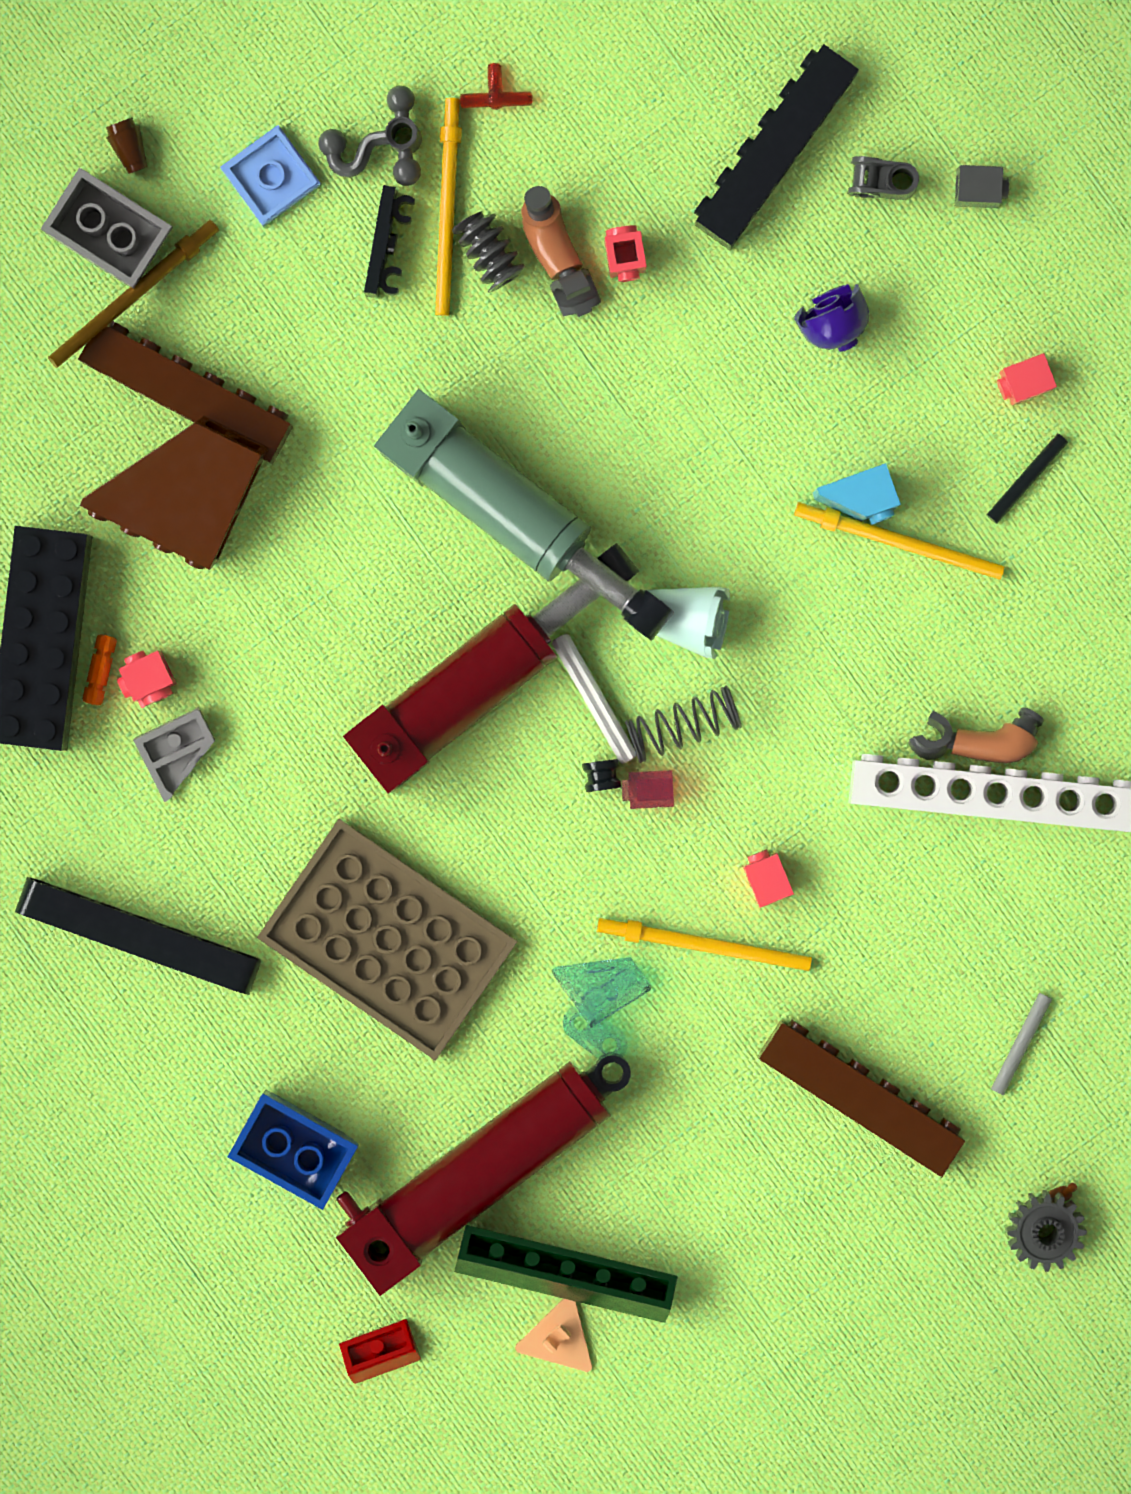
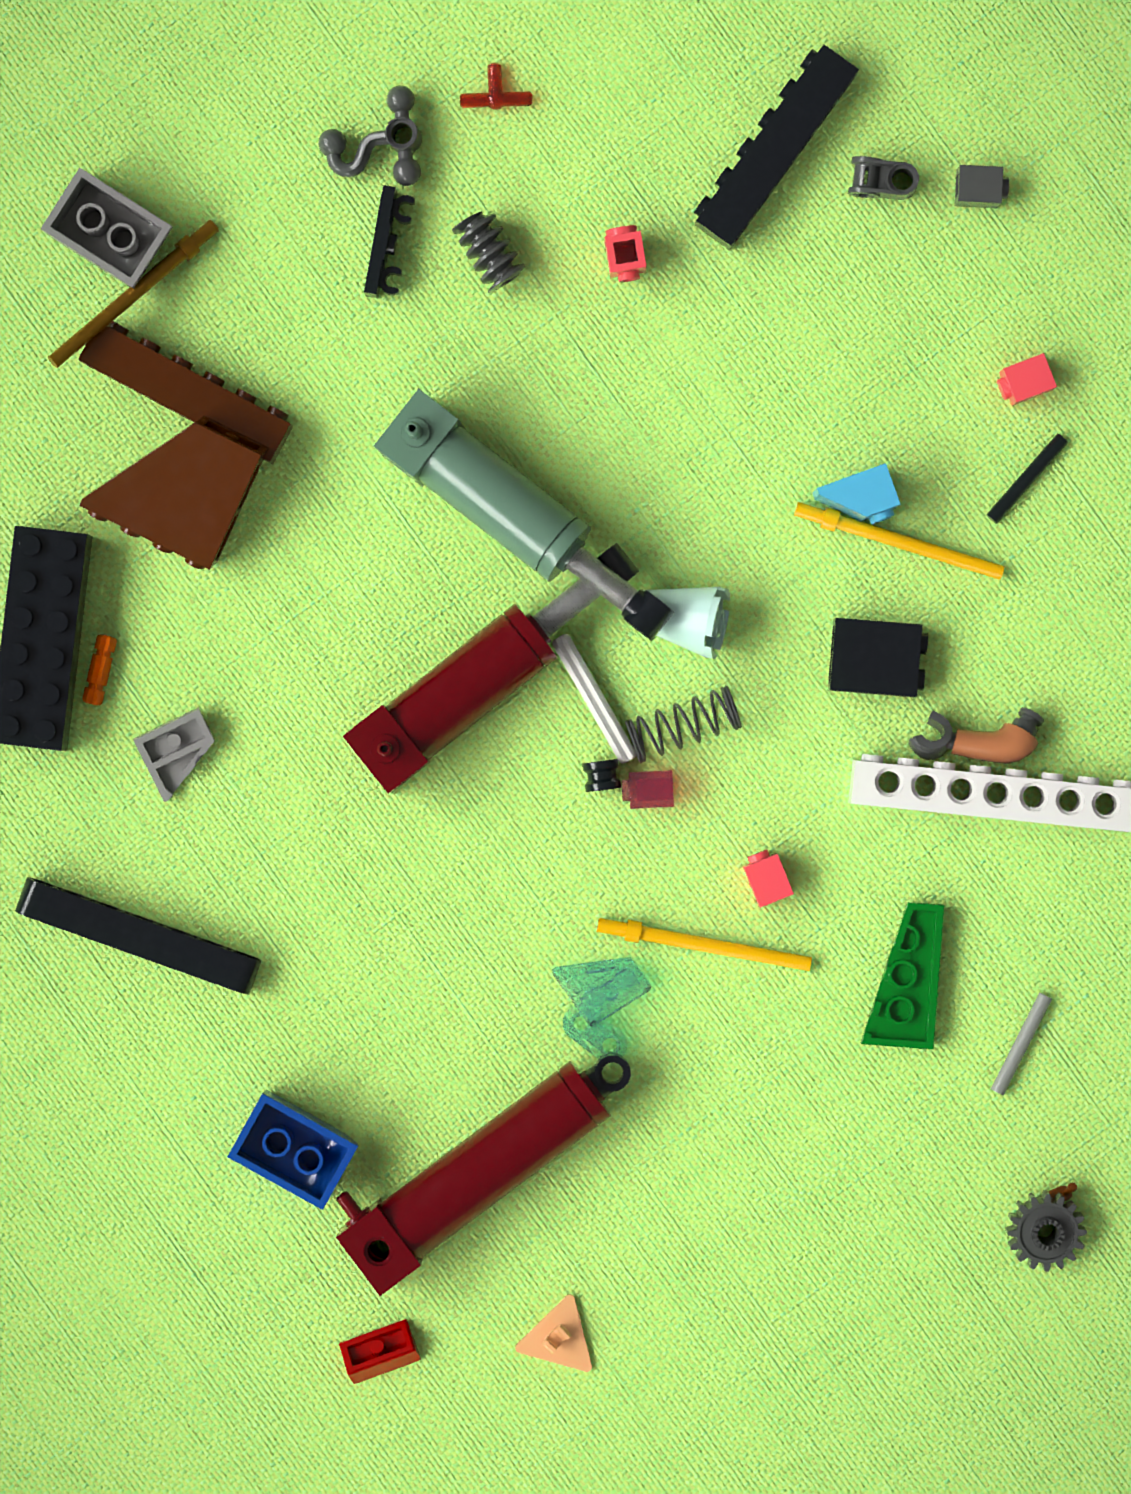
(127, 144): reddish brown cone -> none
(146, 678): coral brick -> none
(270, 175): light blue tile -> none
(387, 939): dark tan plate -> none
(450, 137): yellow bar -> none
(554, 250): piece -> none
(566, 1274): dark green brick -> none
(835, 319): dark purple cylinder -> none
(861, 1098): reddish brown brick -> none
(876, 657): none -> black brick
(909, 985): none -> green wing

